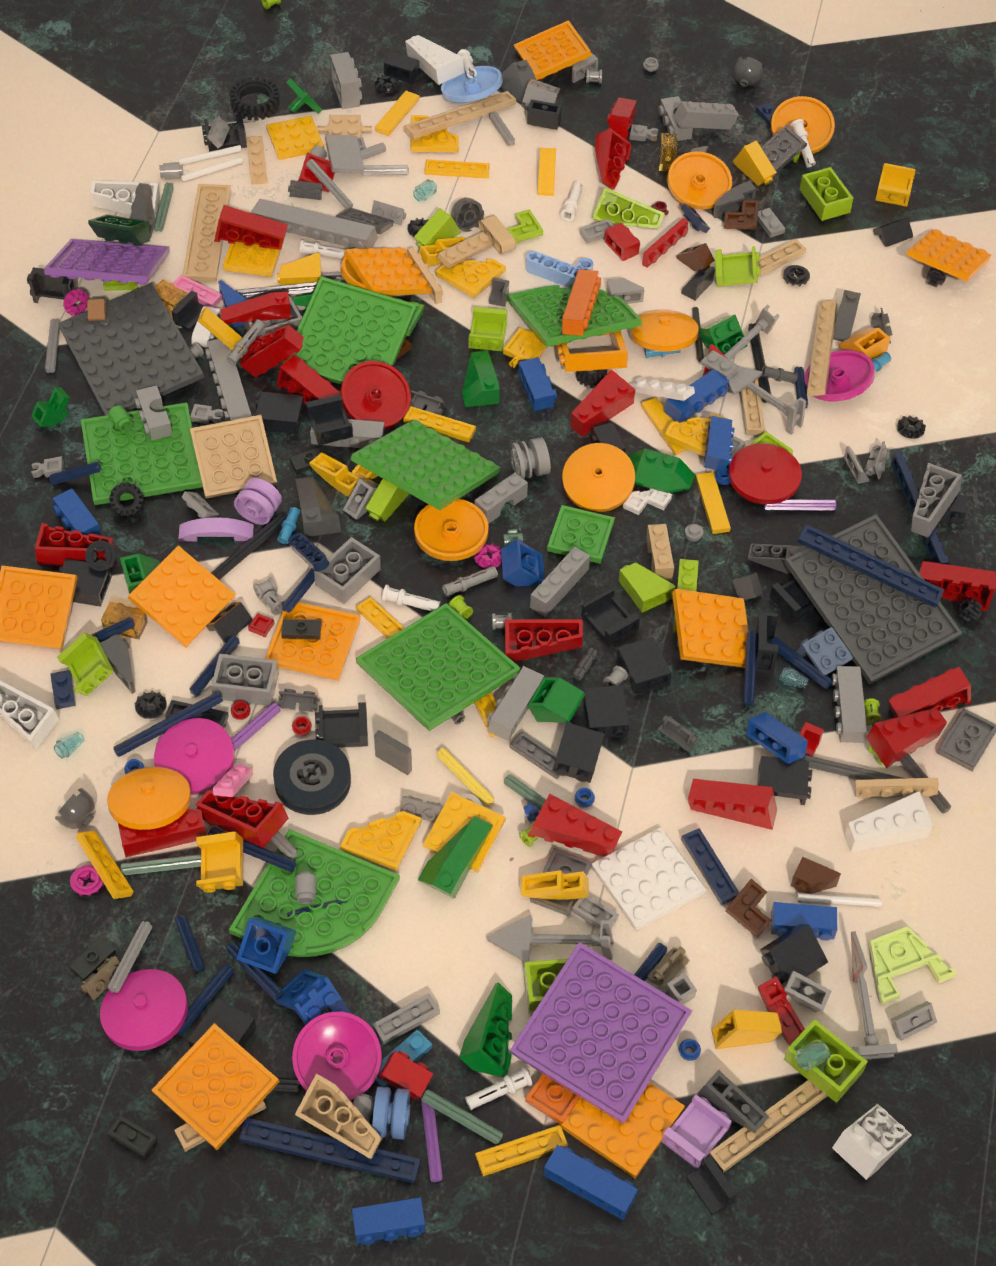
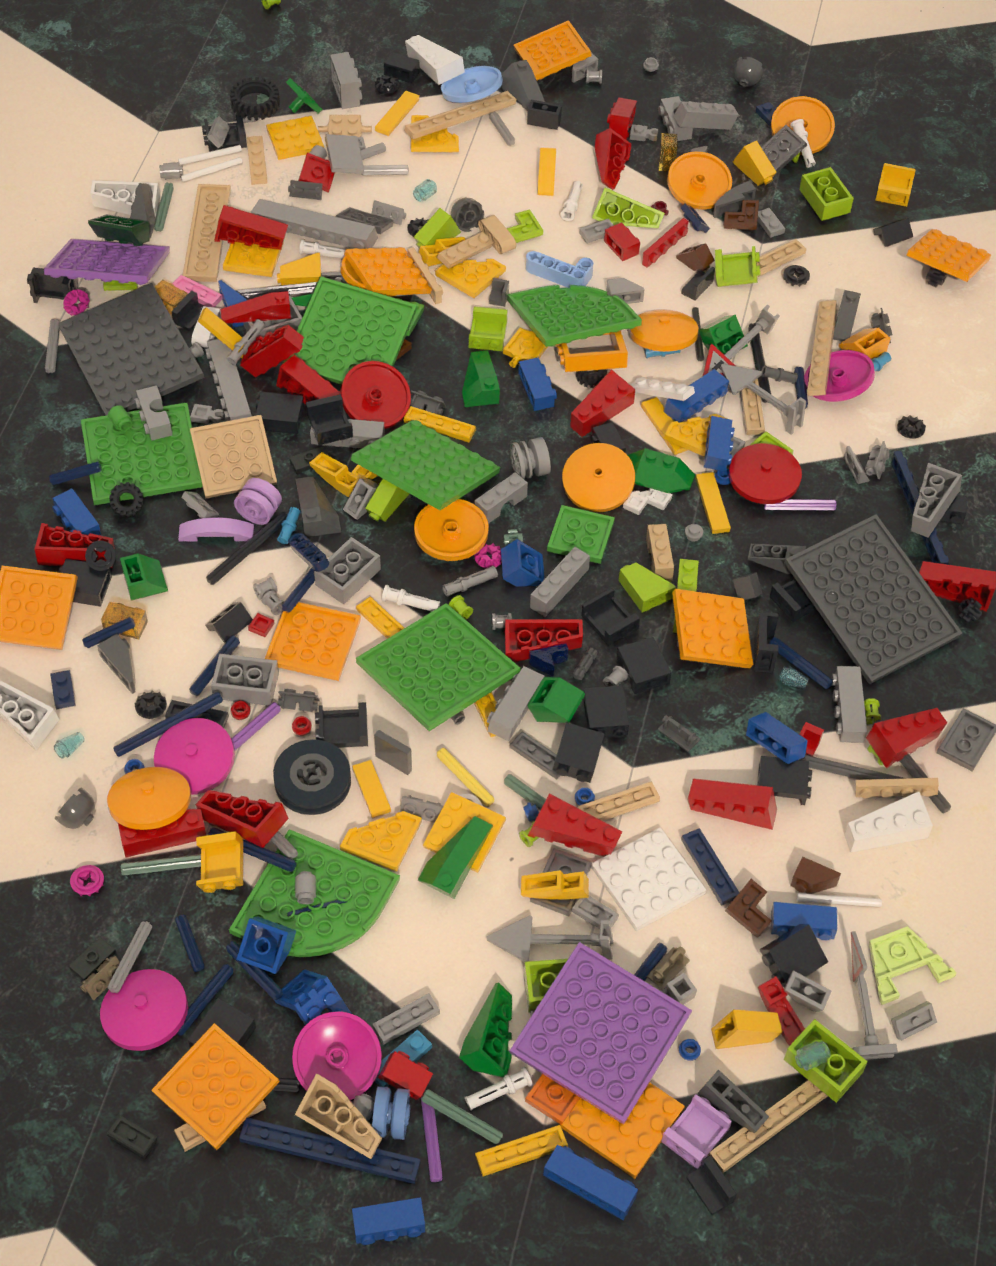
(49, 467): light grey plate -> none
(51, 412): green brick -> none
(86, 663): lime panel -> none
(96, 309): medium nougat slope -> none
(104, 864): yellow tile -> none
(181, 596): light orange plate -> none
(233, 780): bright pink plate -> none
(301, 629): pearl dark grey plate -> none
(329, 184): light grey axle -> none
(371, 789): none -> yellow tile
(457, 168): yellow tile -> none
(467, 61): white pin -> none
(541, 92): light grey slope -> none
(544, 658): none -> clear blue slope
(581, 302): orange brick -> none
(622, 802): none -> tan plate
(720, 363): light grey plate -> none
(750, 668): dark blue axle -> none
(825, 651): sand blue bracket -> none
(870, 566): dark blue plate -> none
(871, 1141): white slope -> none
(936, 692): red wedge -> none

